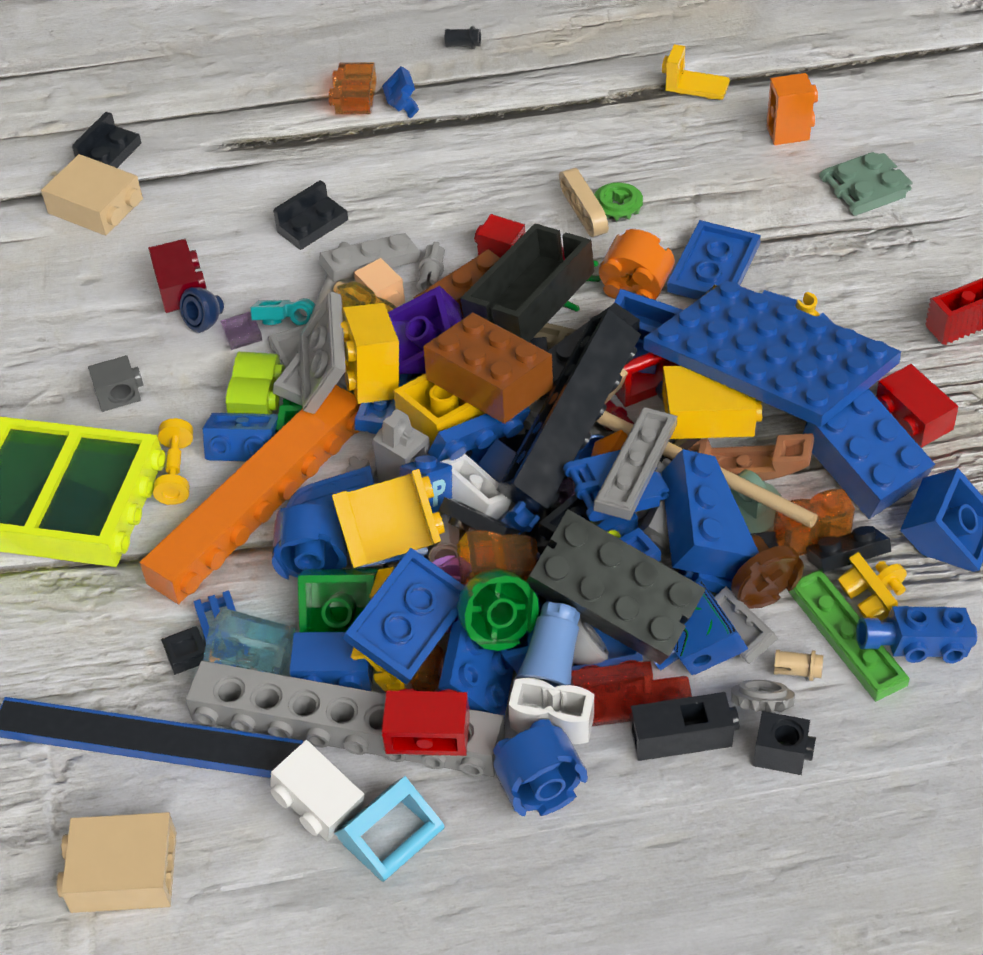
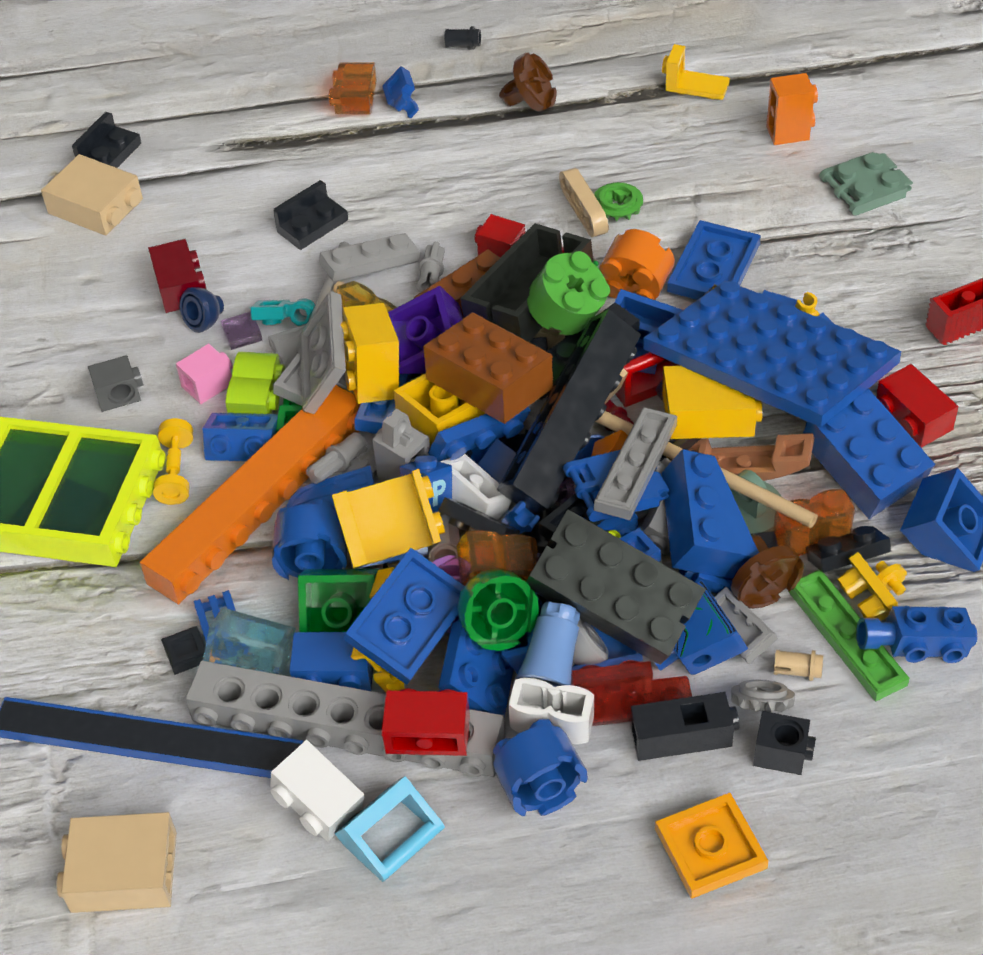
(205, 373): none -> bright pink brick
(337, 458): none -> light grey axle
(382, 281): light nougat brick -> none
(427, 676): clear orange pin -> none
(530, 84): none -> reddish brown tile
(567, 293): none -> bright green brick
(711, 845): none -> light orange plate

